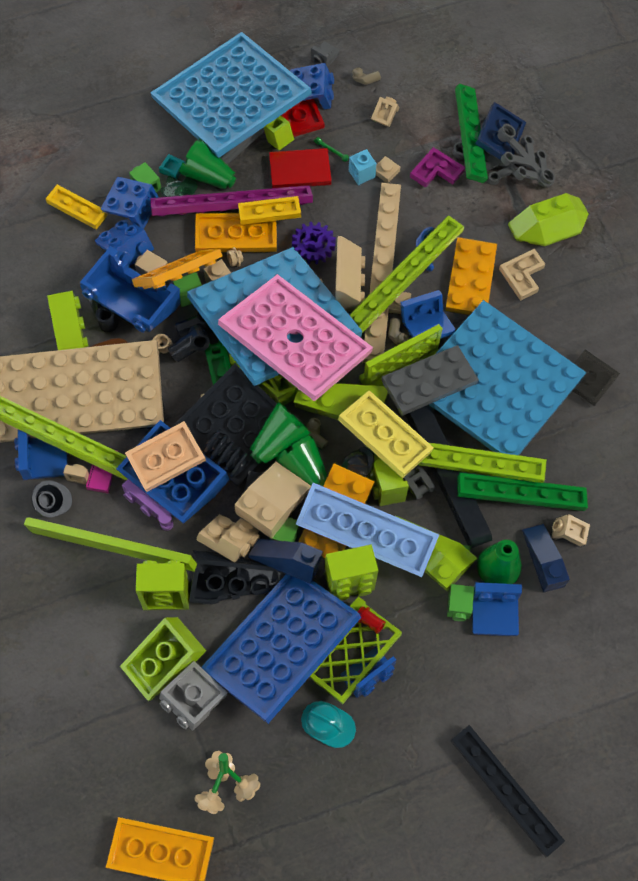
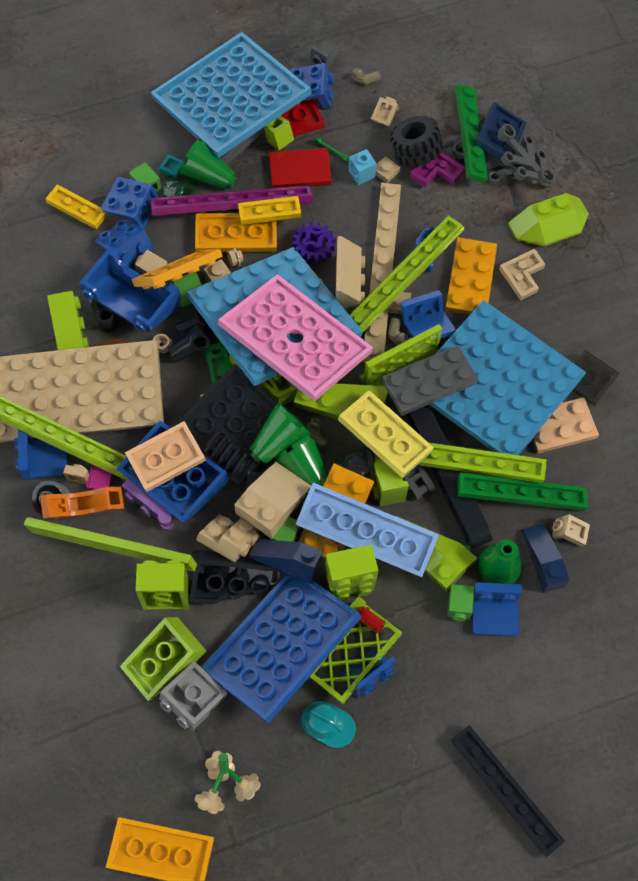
(82, 503): none -> orange arch
(416, 141): none -> black tyre
(567, 426): none -> light nougat plate

